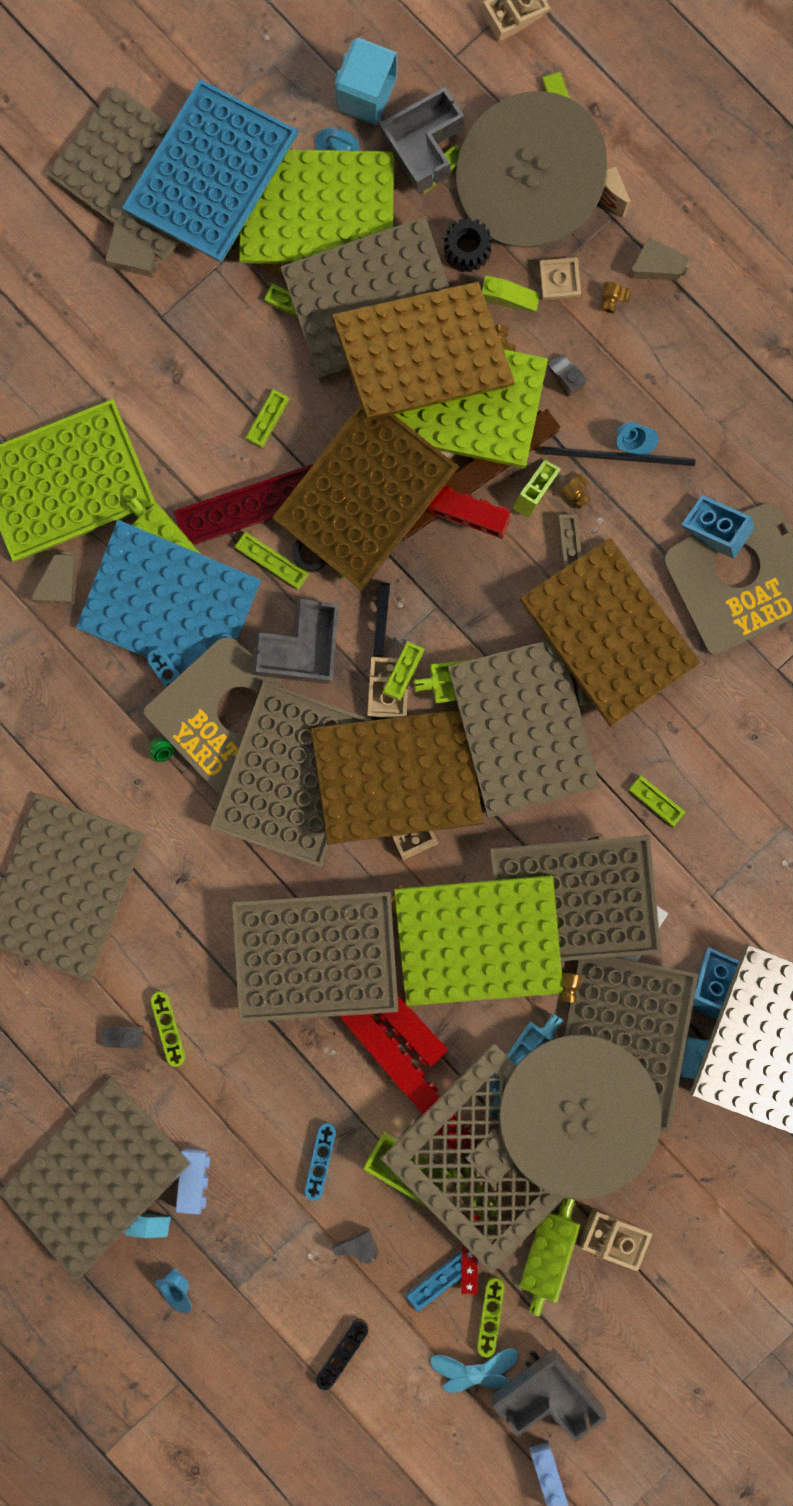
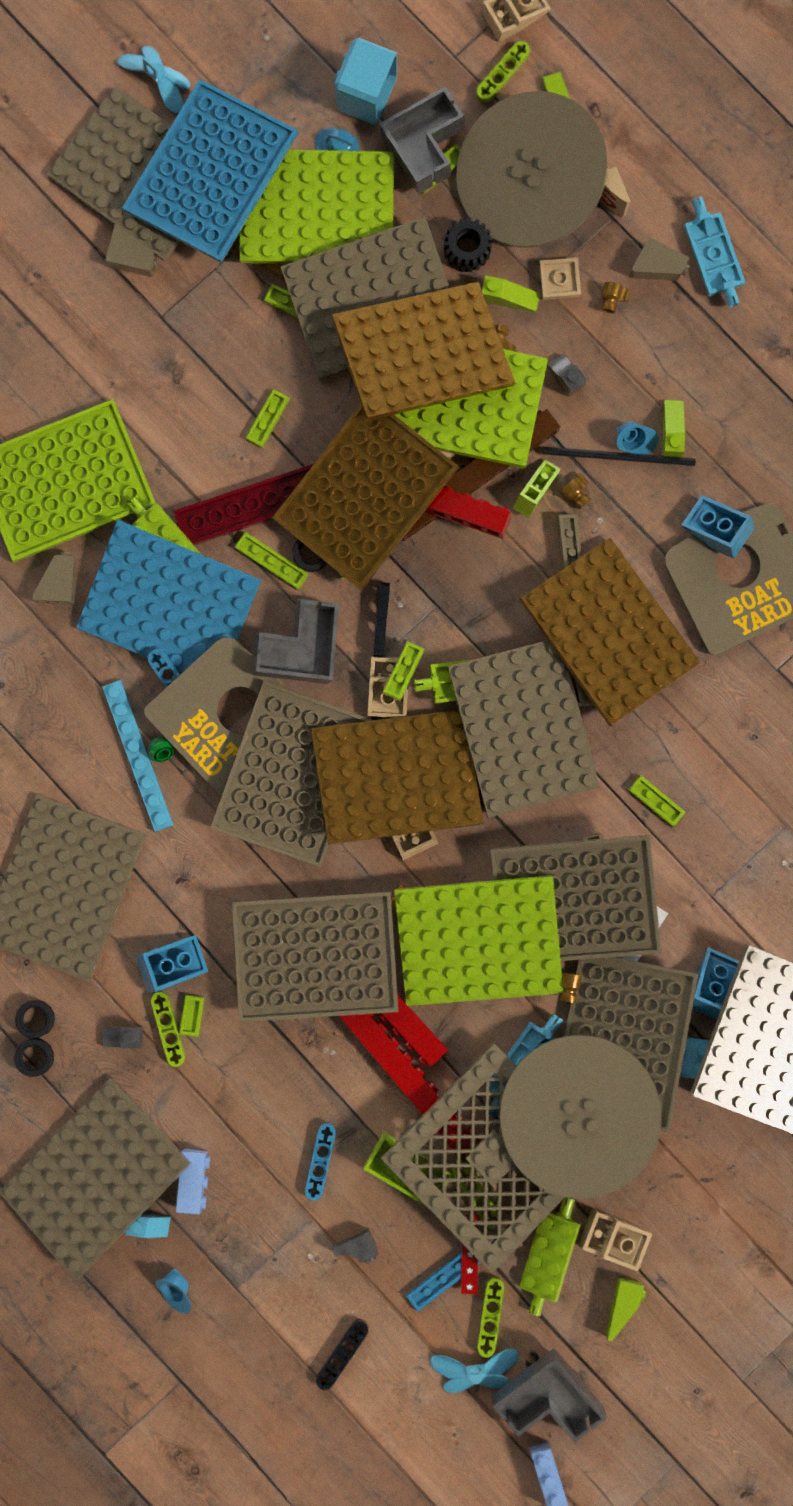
(18, 1057): none -> black tyre
(19, 1019): none -> black tyre
(138, 756): none -> medium azure plate
(166, 78): none -> medium azure piece
(171, 964): none -> dark azure slope
(191, 1015): none -> lime tile
(505, 73): none -> lime beam
(625, 1303): none -> lime slope
(673, 429): none -> lime slope
(714, 253): none -> medium azure plate

